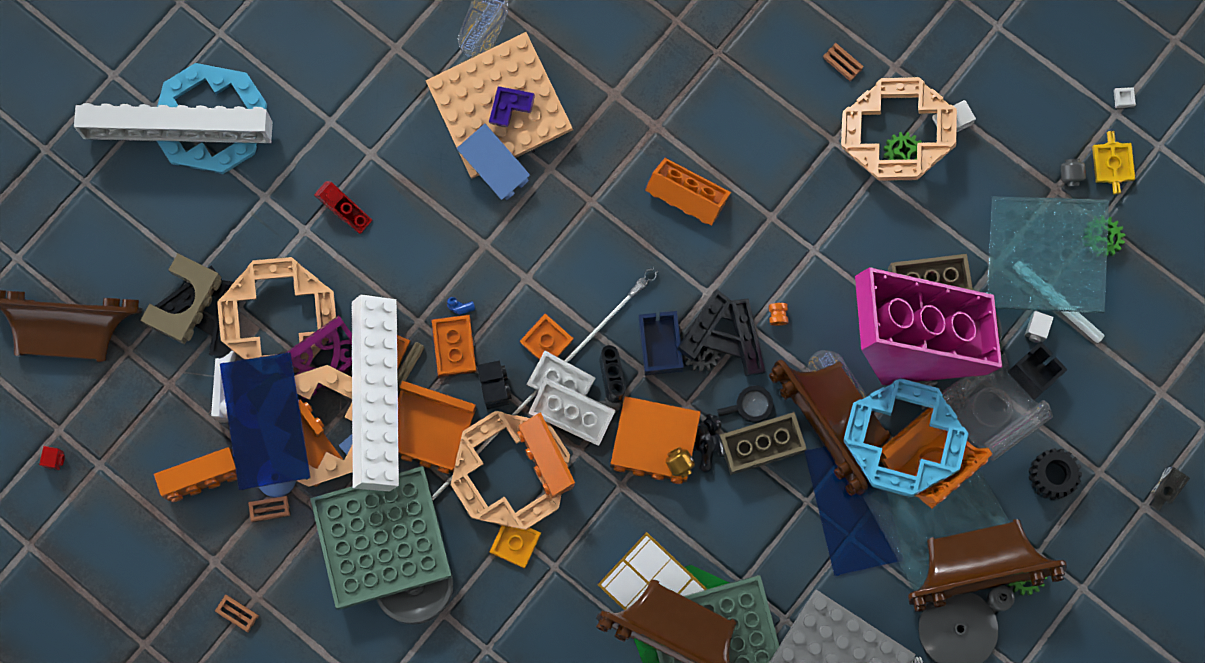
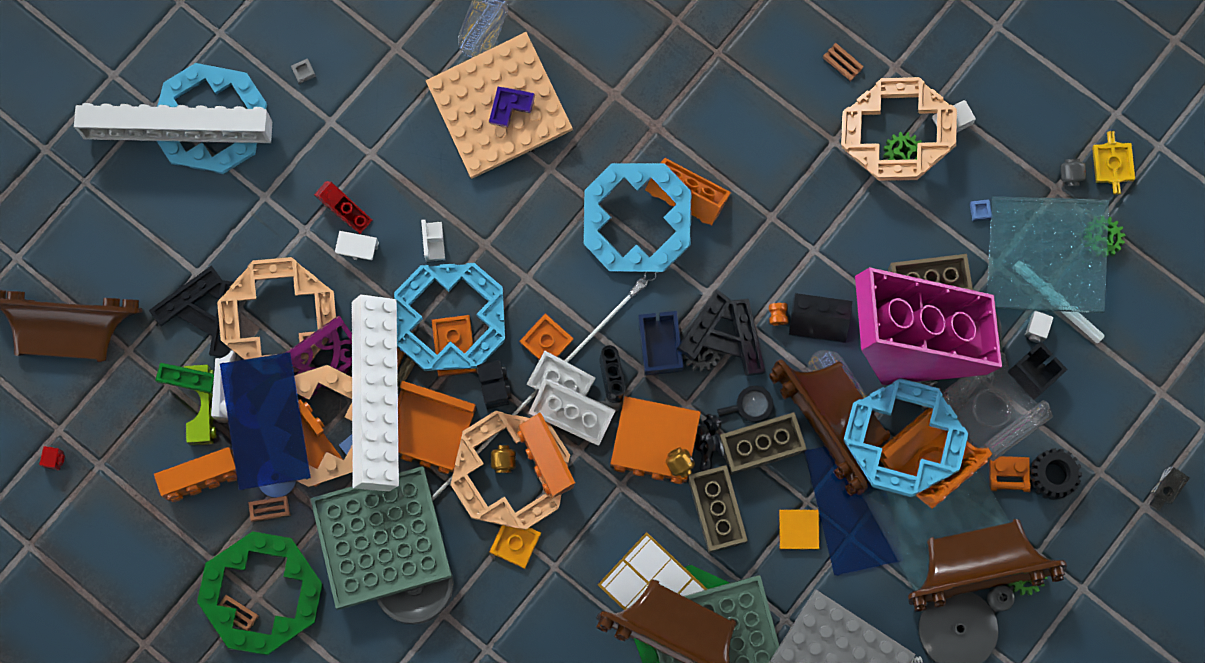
(181, 325): dark tan arch -> none
(185, 378): none -> green tile
(201, 429): none -> lime arch
(236, 558): none -> green plate
(303, 71): none -> light grey tile
(356, 245): none -> white panel
(433, 241): none -> white panel
(451, 356): none -> medium azure plate
(459, 308): blue arm -> none
(493, 162): medium blue panel -> none
(503, 459): none -> pearl gold head
(596, 217): none -> medium azure plate
(717, 509): none -> dark tan brick
(799, 529): none -> light orange tile
(820, 317): none -> black slope
(980, 210): none -> medium blue tile
(1009, 467): none -> orange plate
(1124, 97): white tile -> none

